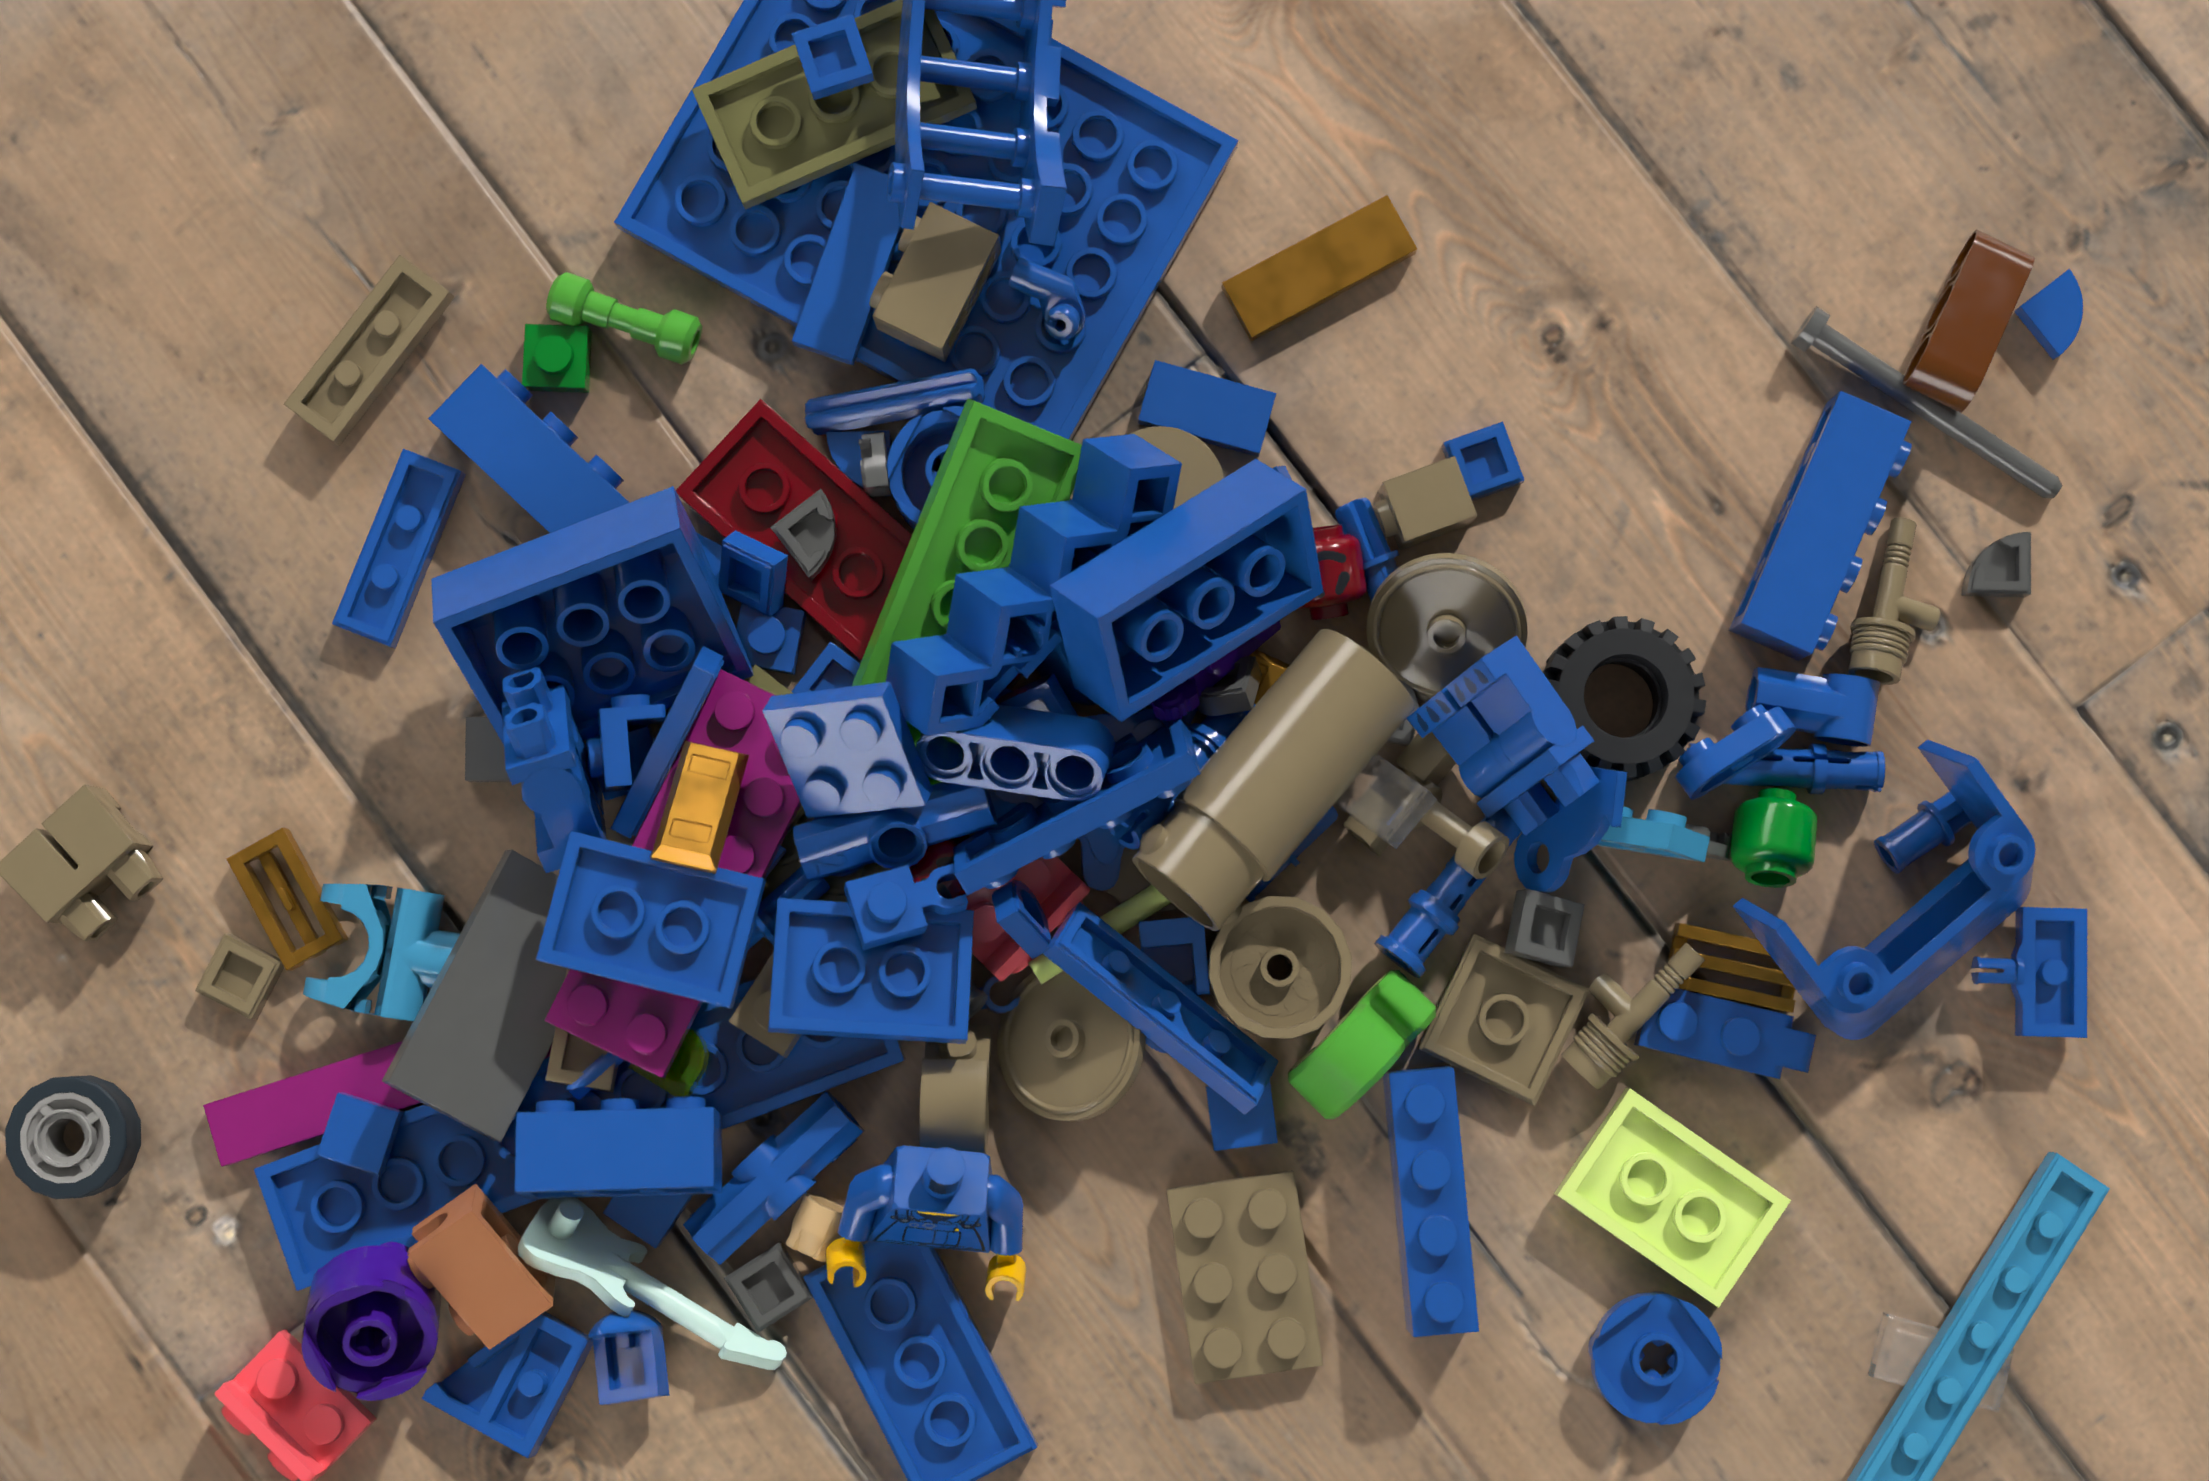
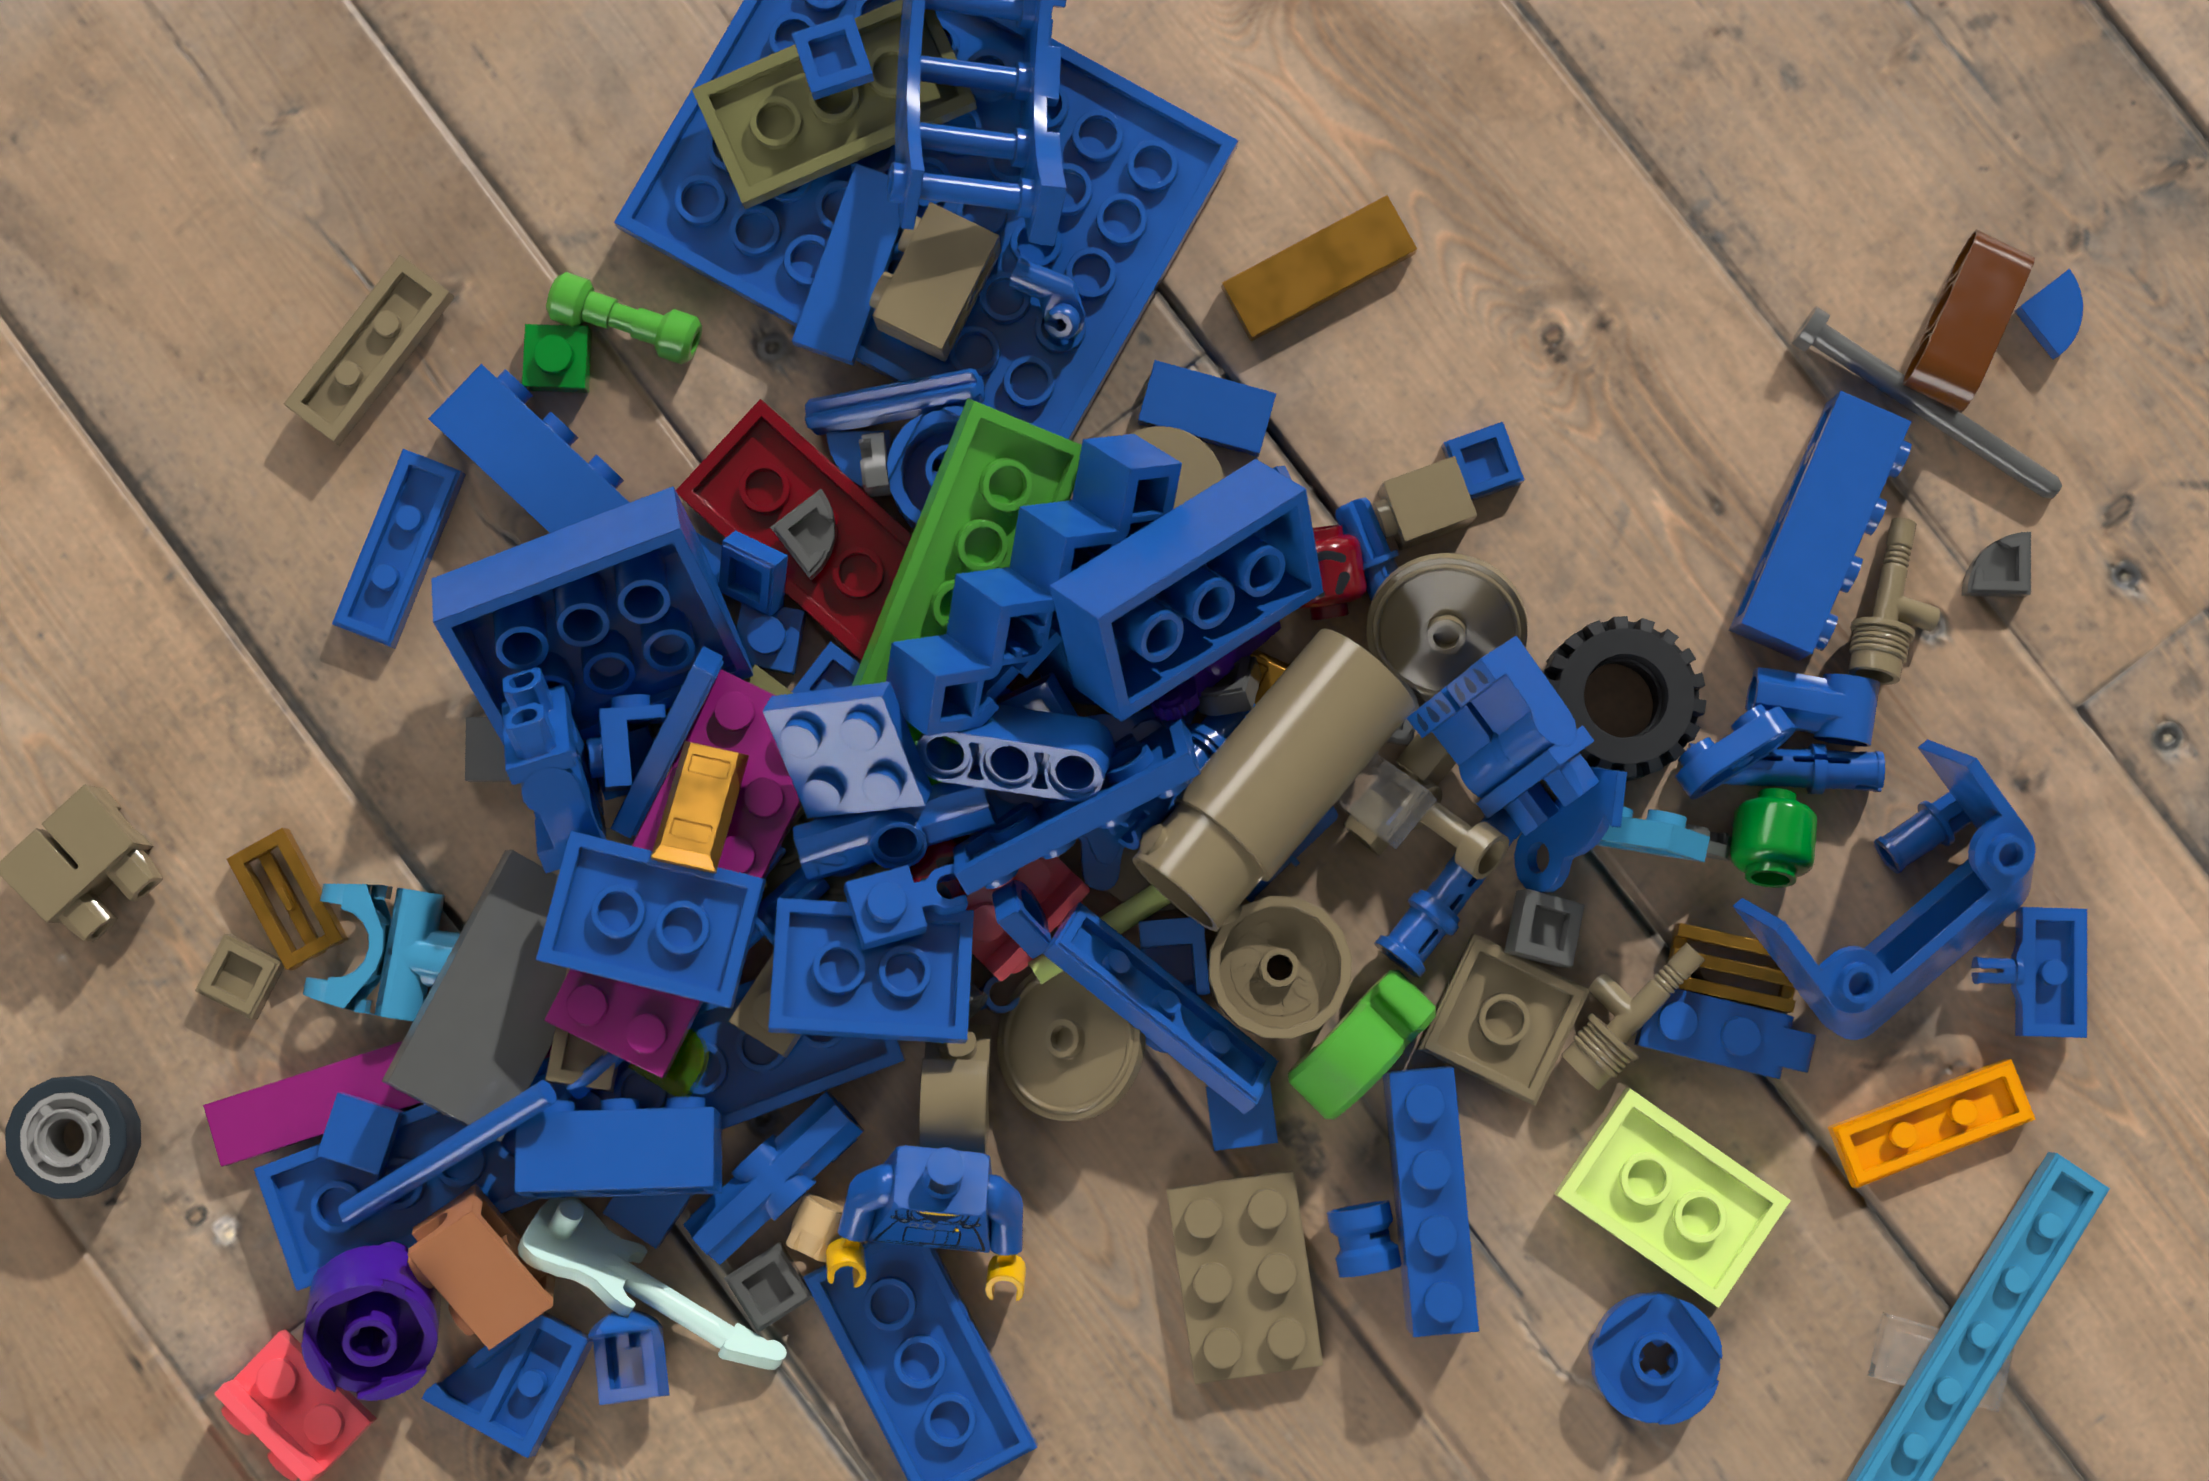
(447, 1153): none -> blue bar
(1364, 1239): none -> blue wheel
(1931, 1123): none -> light orange tile

